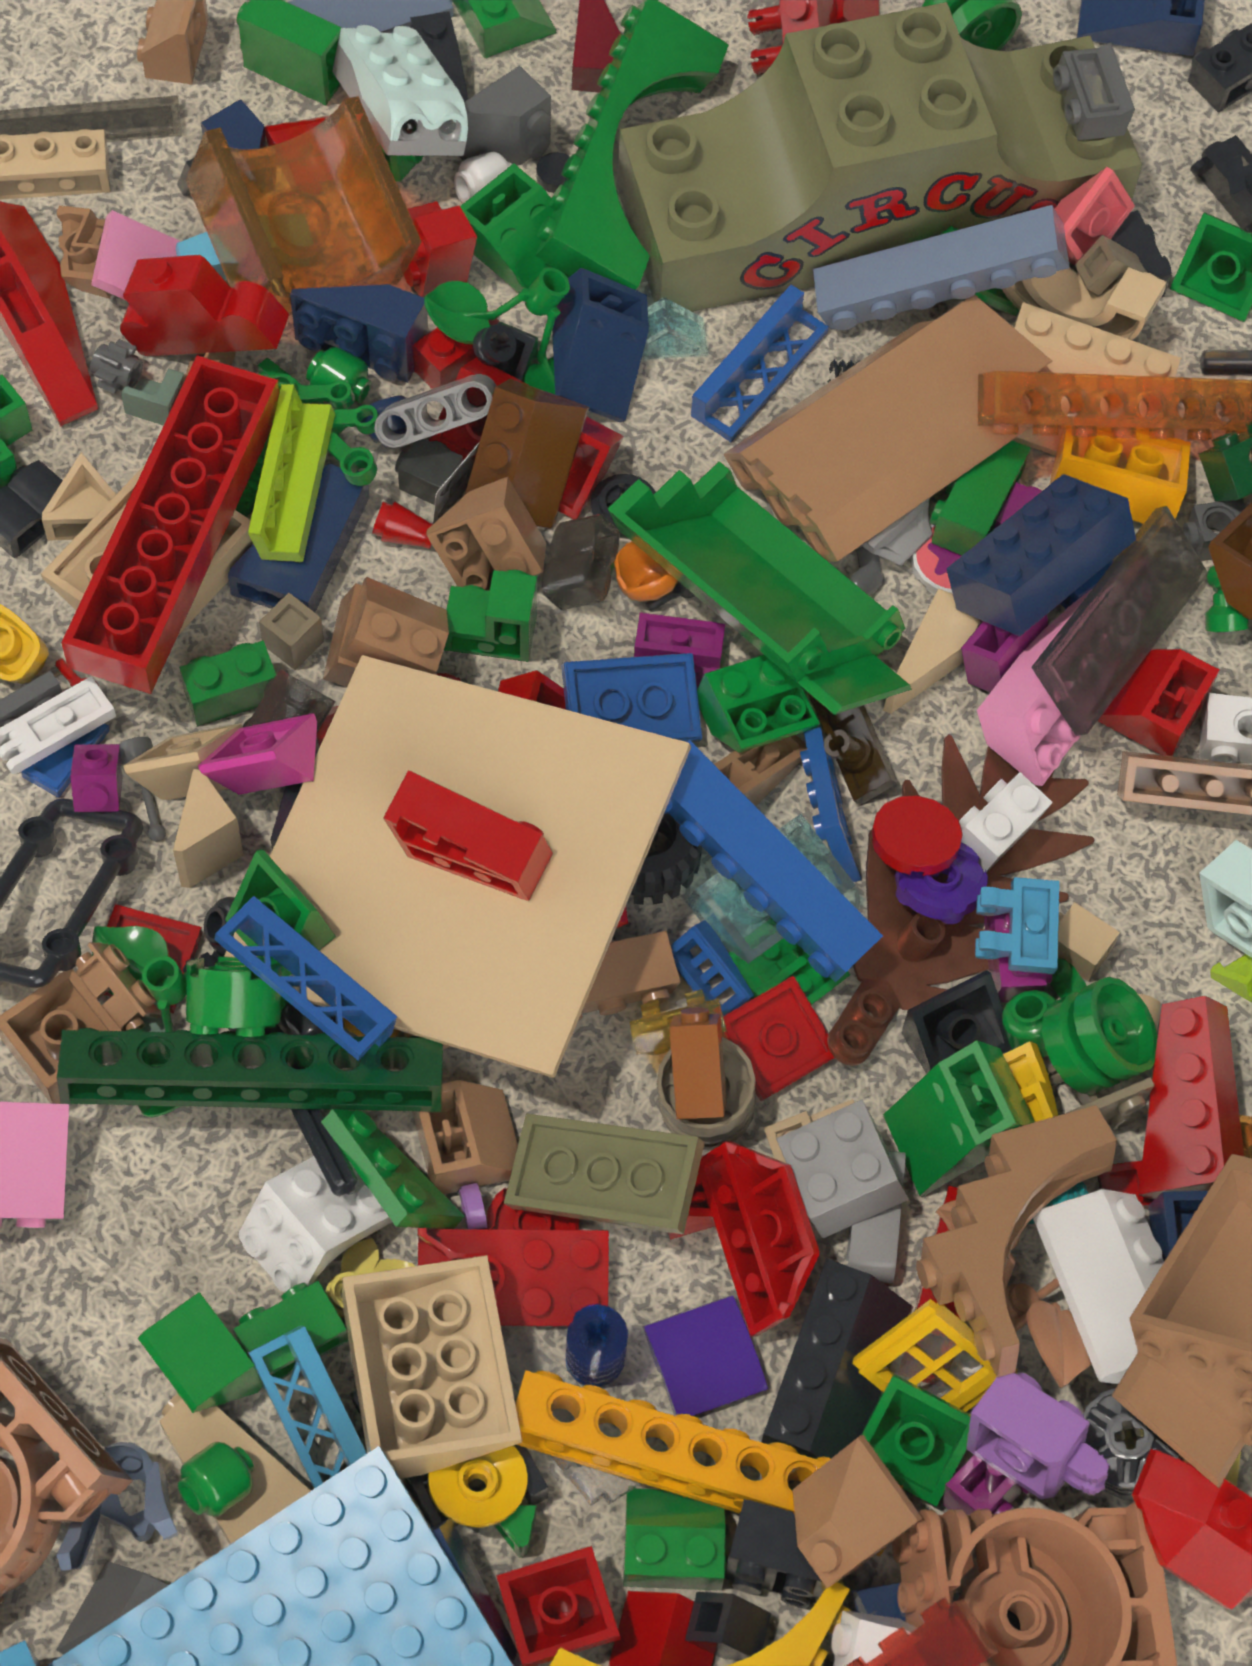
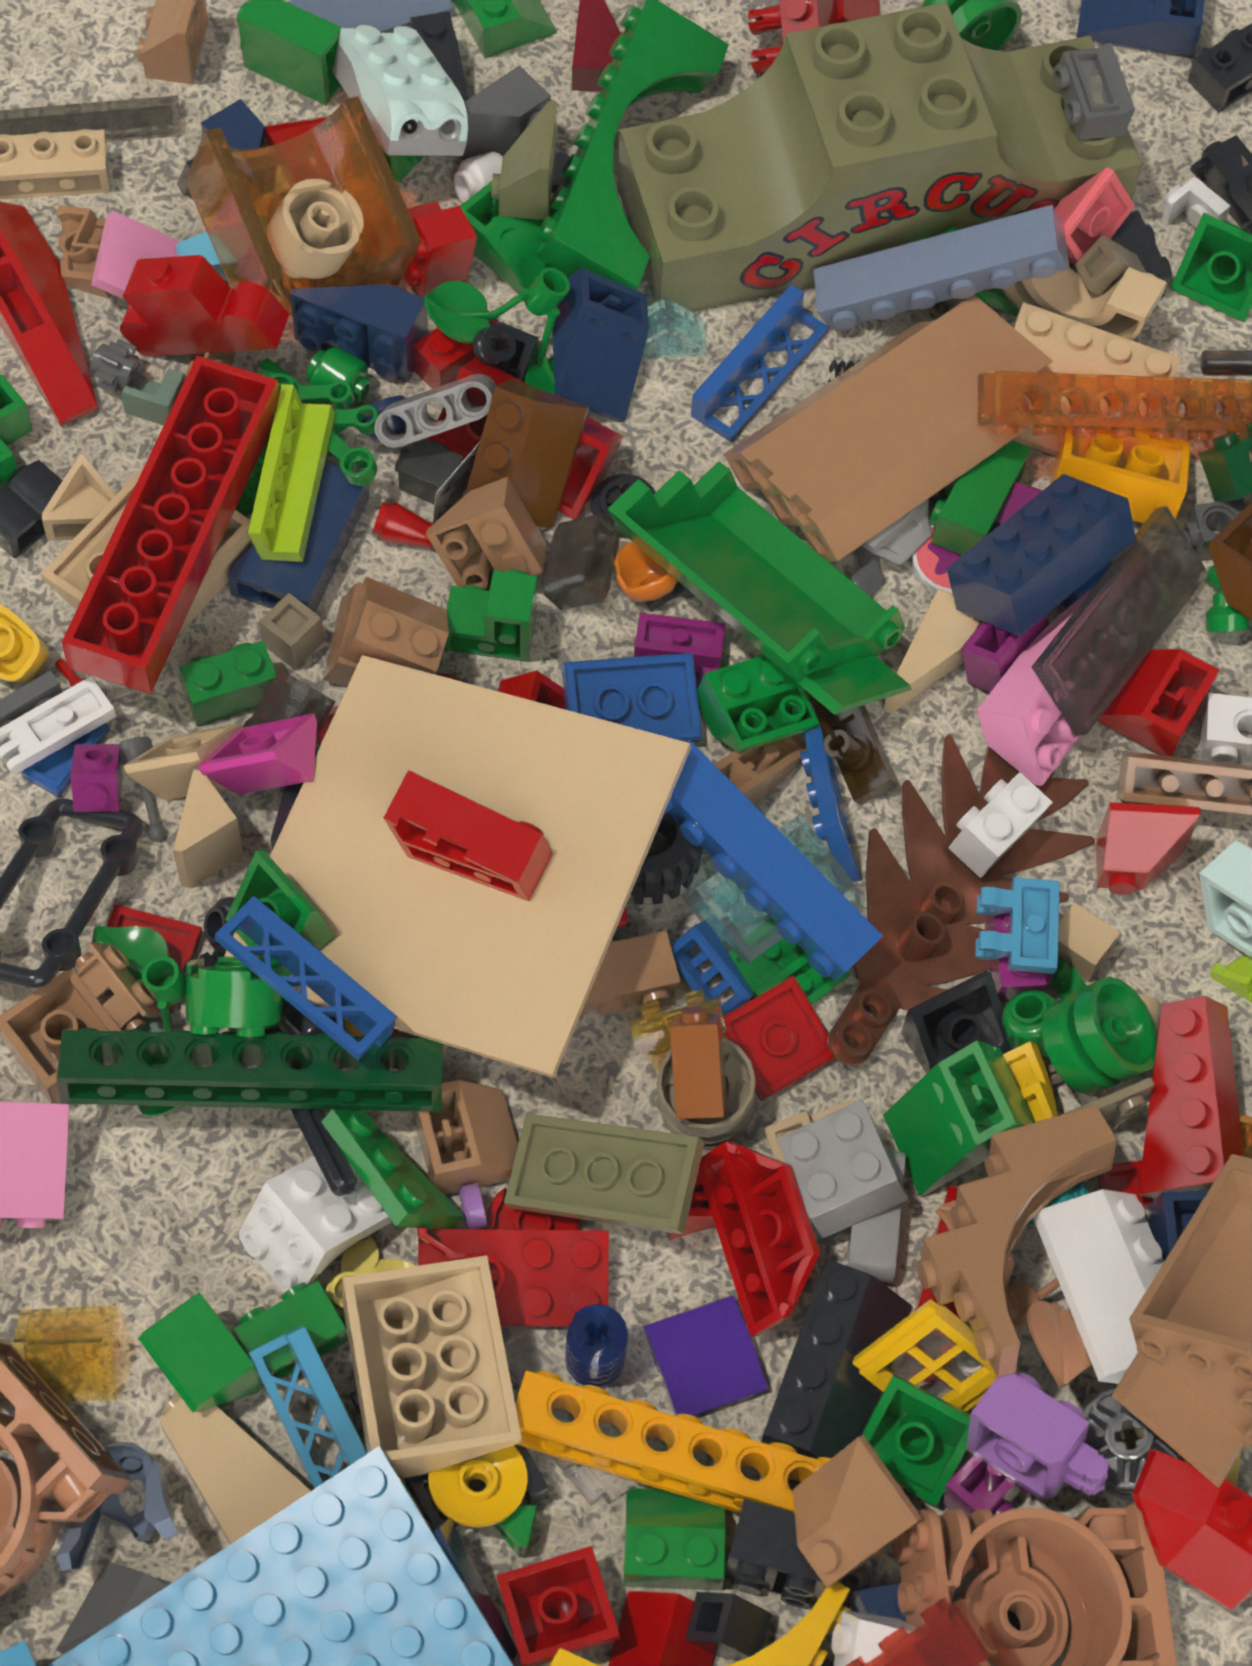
(72, 1350): none -> clear yellow slope
(216, 1479): green head -> none
(314, 229): none -> tan brick
(528, 169): none -> olive slope
(916, 835): red tile -> none
(944, 900): dark purple plate -> none
(1140, 843): none -> slope
(1193, 200): none -> white bracket

